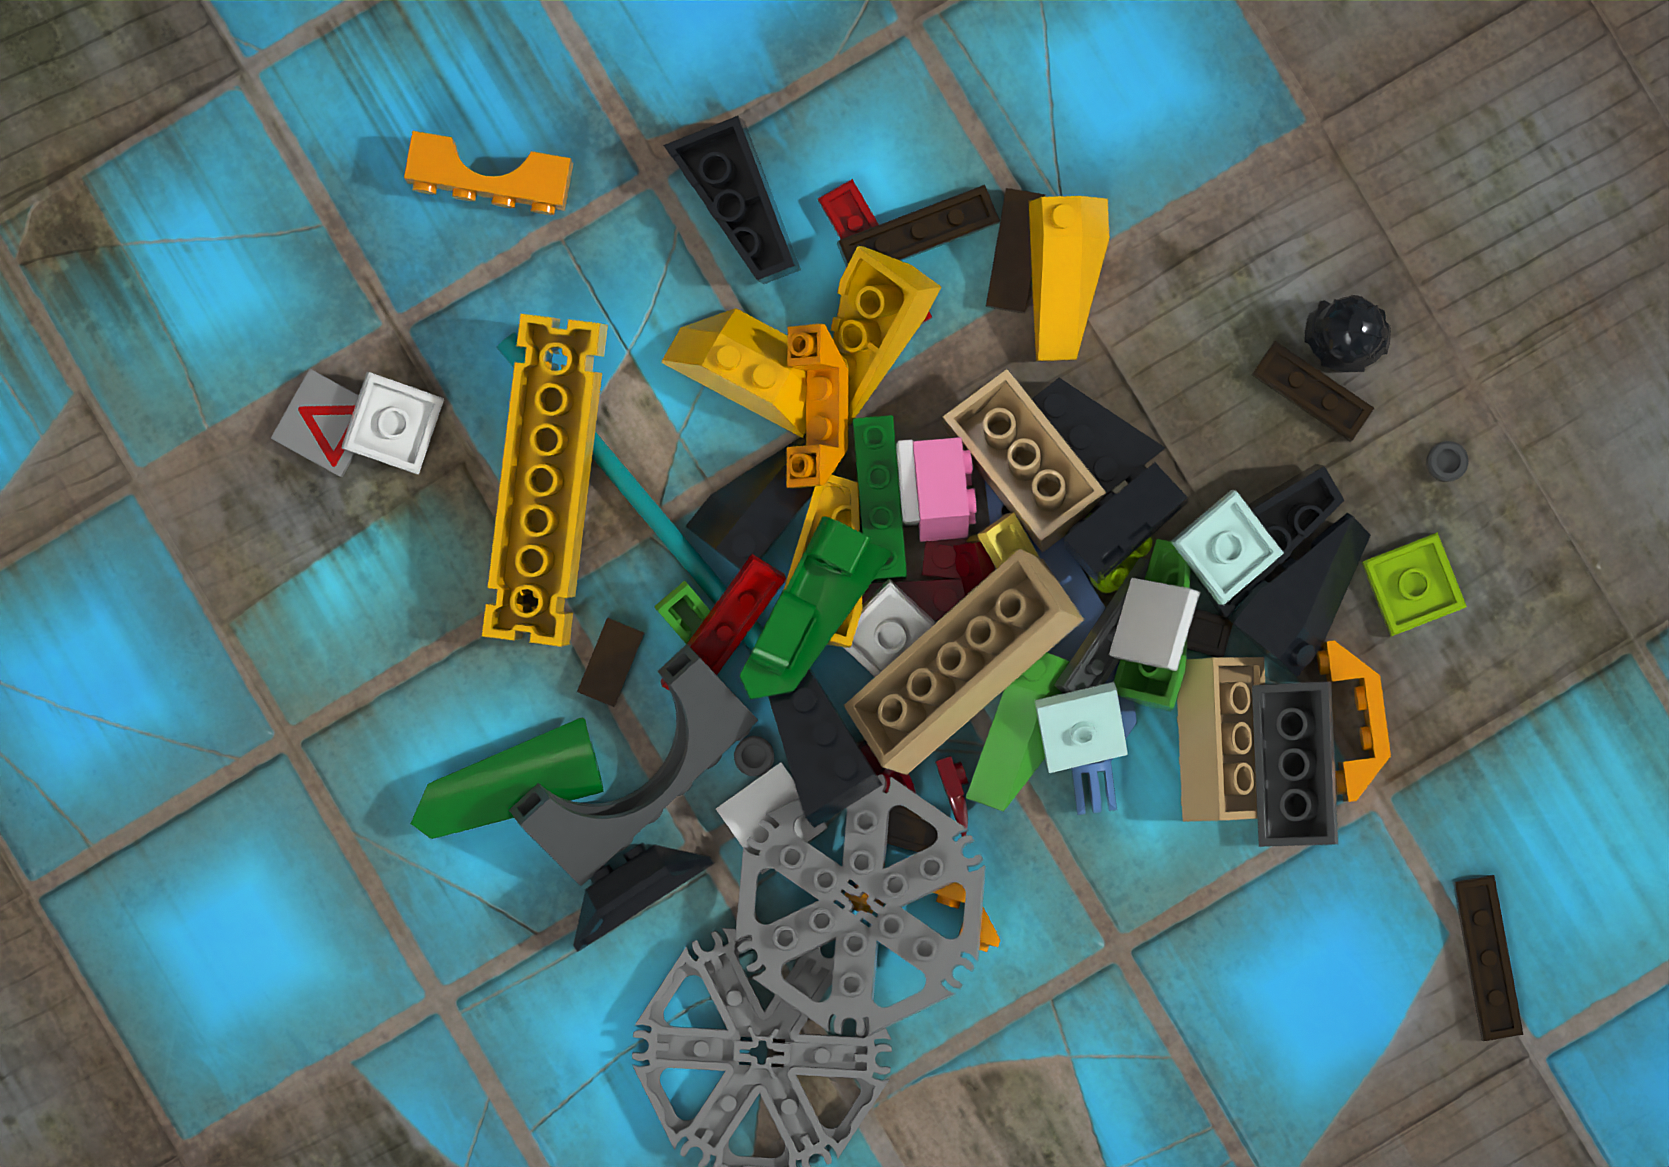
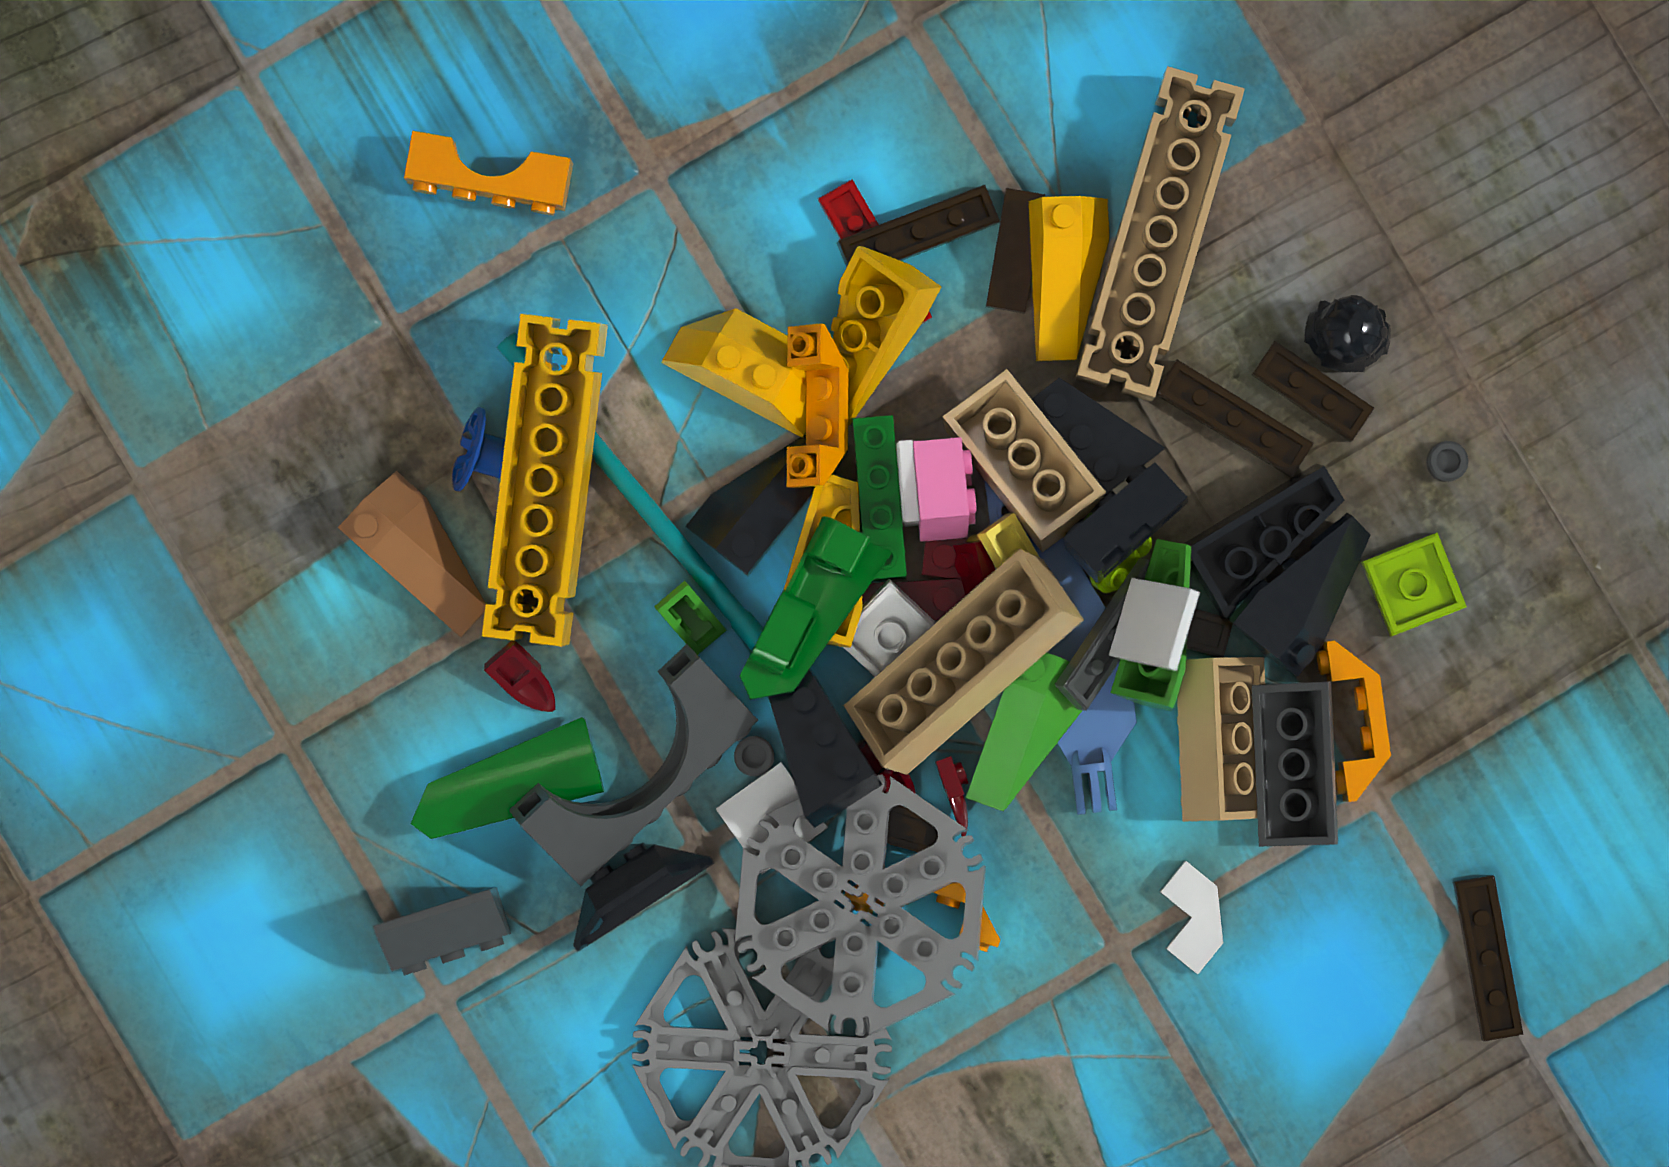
(318, 422): light grey tile -> none
(392, 423): white tile -> none
(409, 543): none -> medium nougat wedge
(443, 931): none -> dark grey slope
(483, 452): none -> blue wheel
(521, 677): none -> dark red plate
(610, 662): dark brown tile -> none
(733, 186): black wedge -> none
(735, 613): red tile -> none
(1081, 727): light aqua plate -> none
(1159, 233): none -> tan brick
(1203, 931): none -> white tile
(1227, 547): light aqua plate -> none
(1234, 418): none -> dark brown tile

